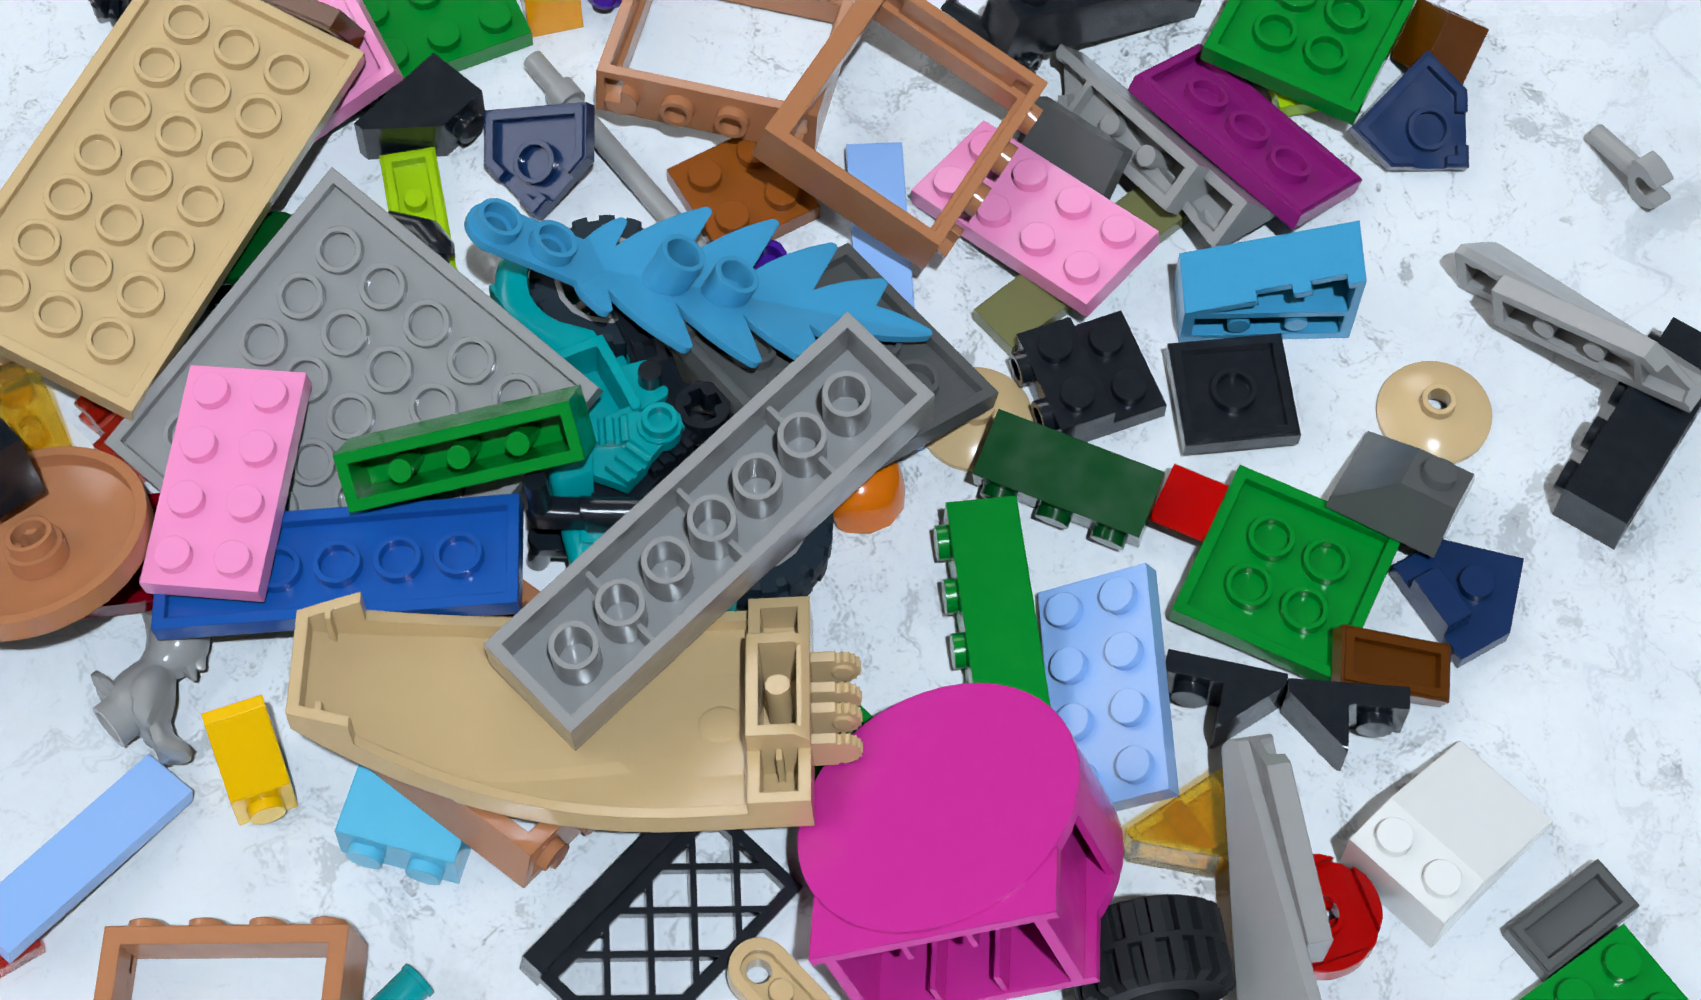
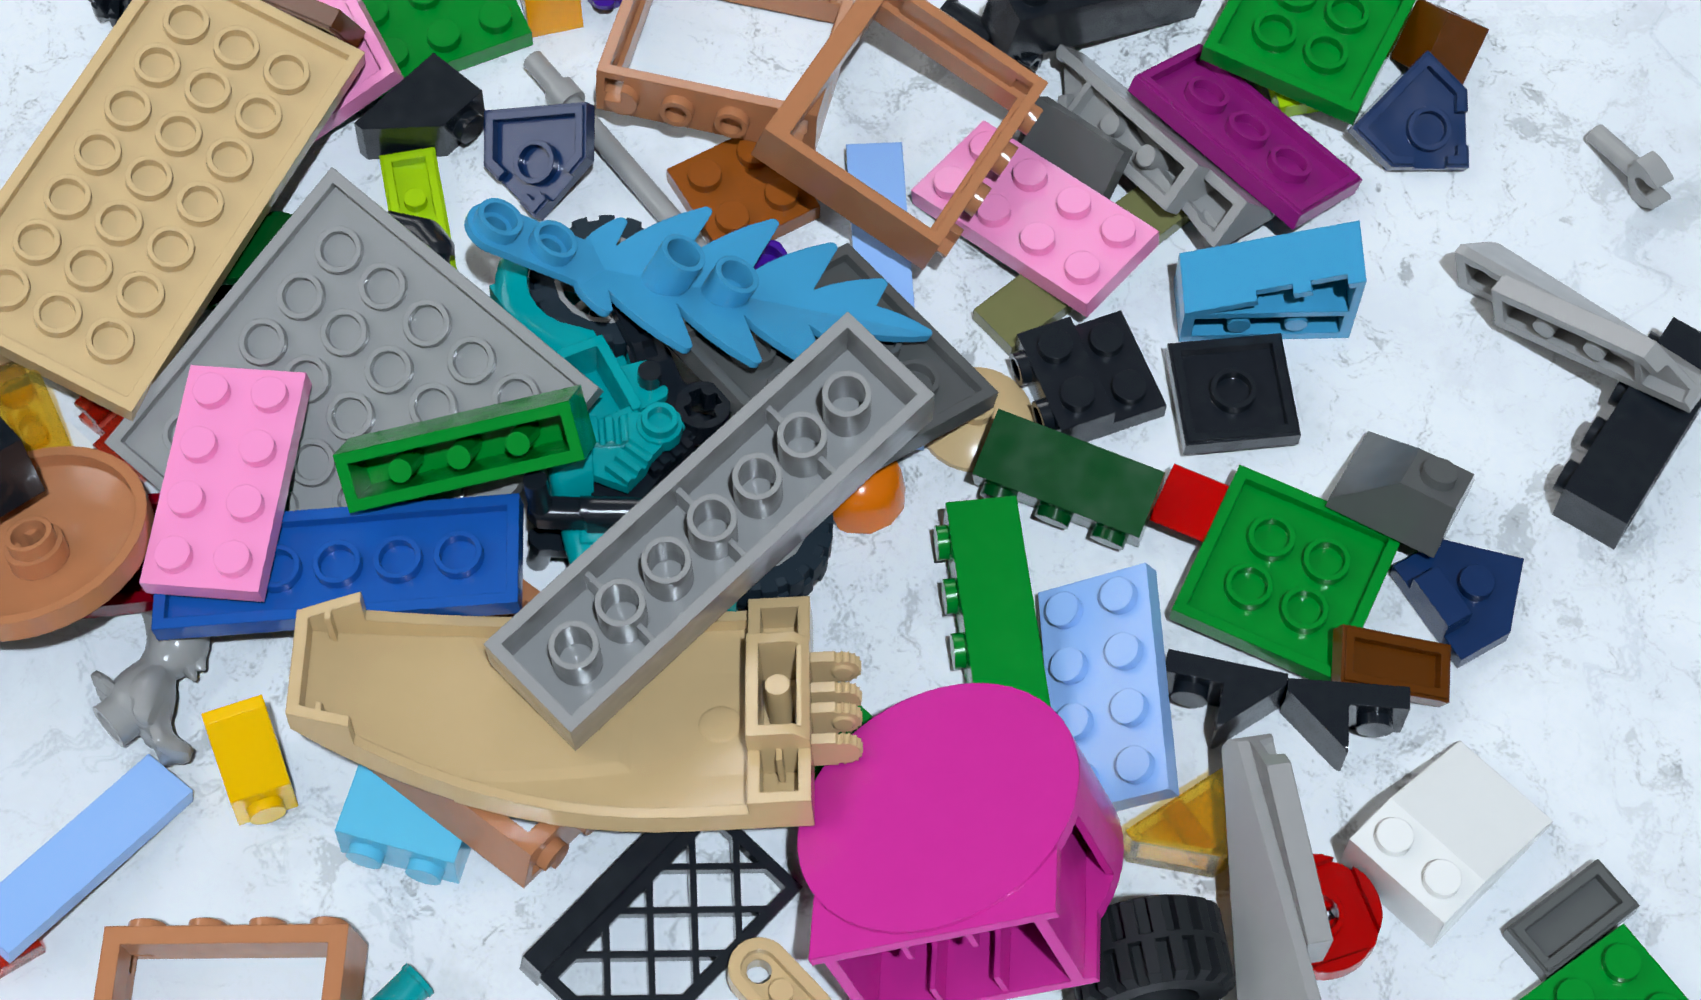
(1447, 433): tan dish -> none

